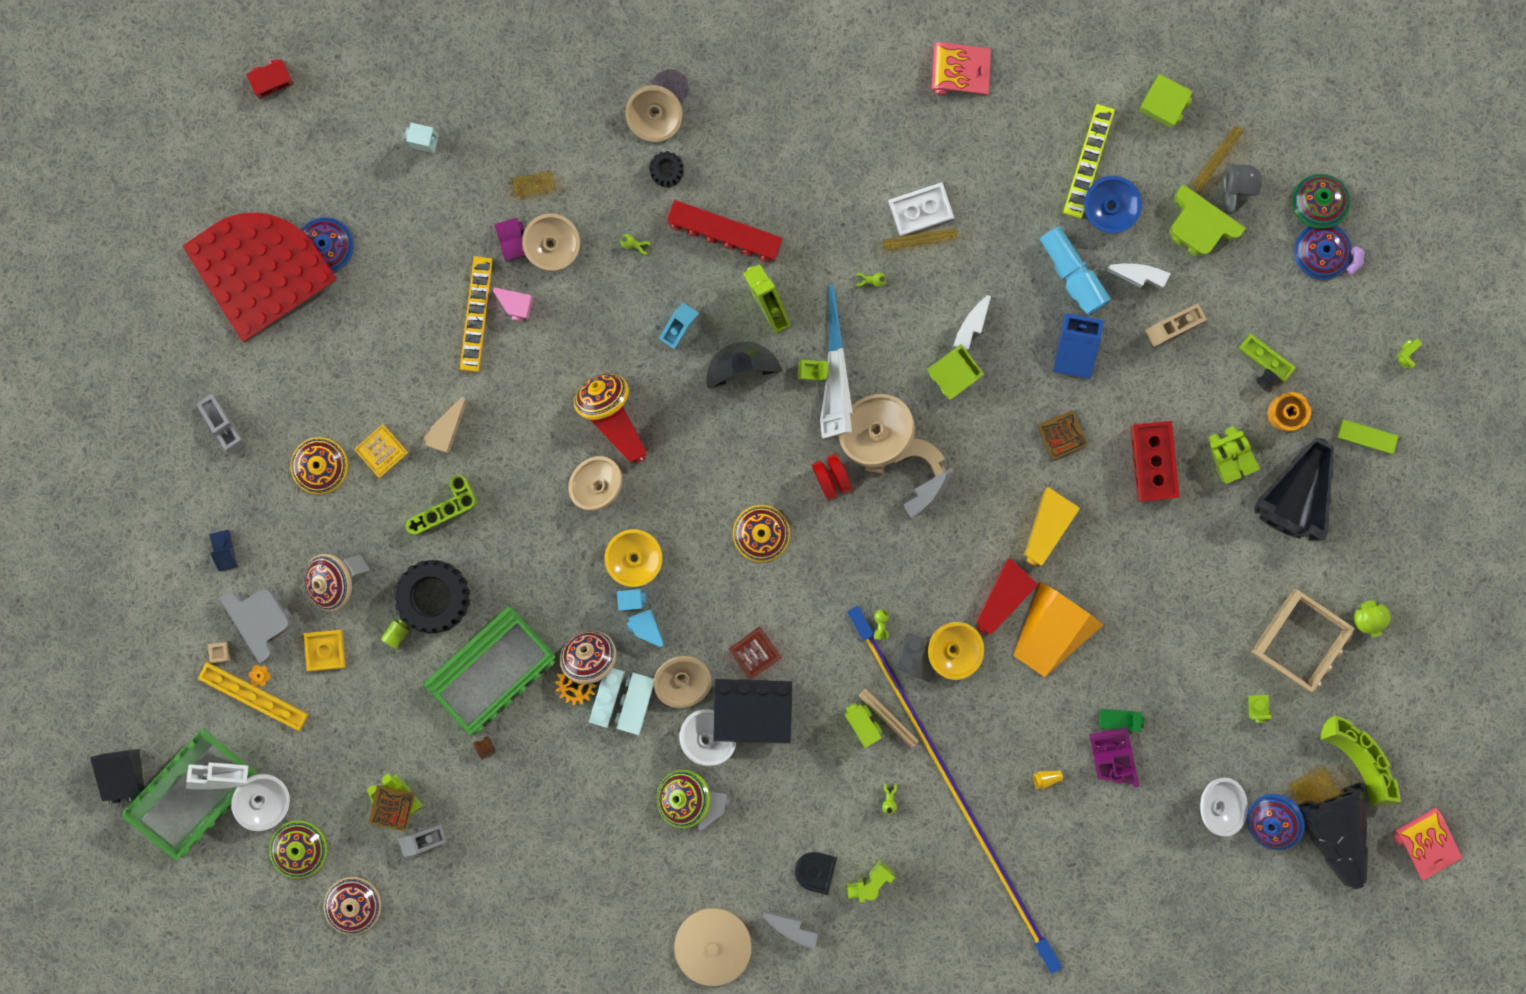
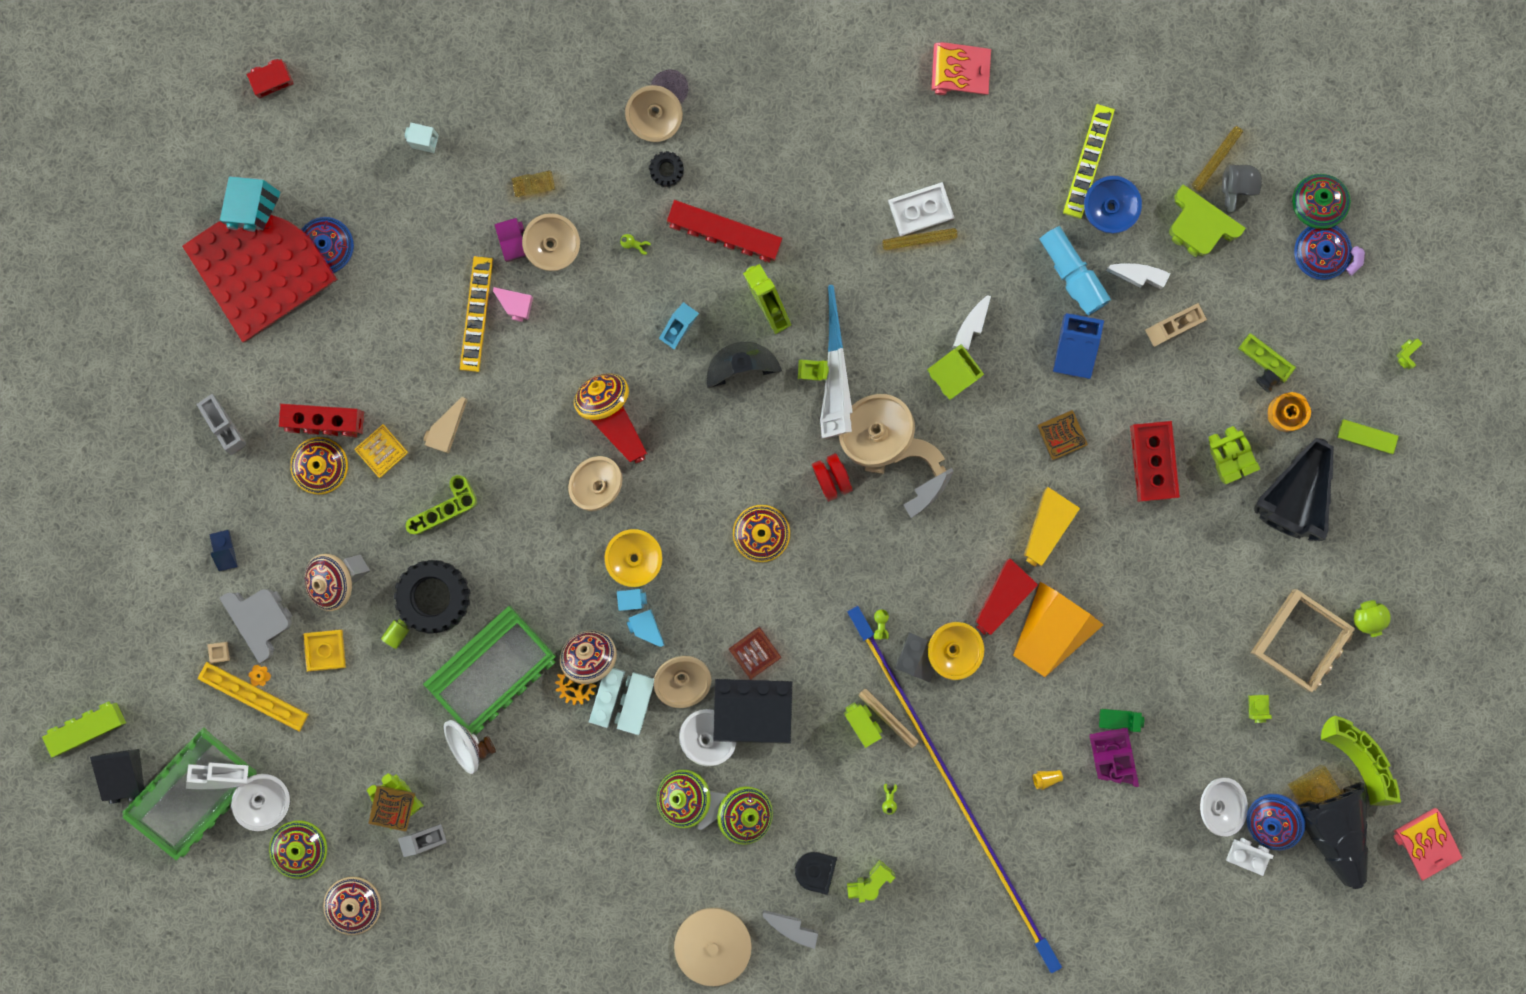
(84, 729): none -> lime brick
(248, 203): none -> teal slope
(291, 416): none -> red brick
(462, 745): none -> white dish
(734, 815): none -> dish
(875, 279): lime arm -> none
(1166, 101): lime brick -> none
(1248, 856): none -> white bracket

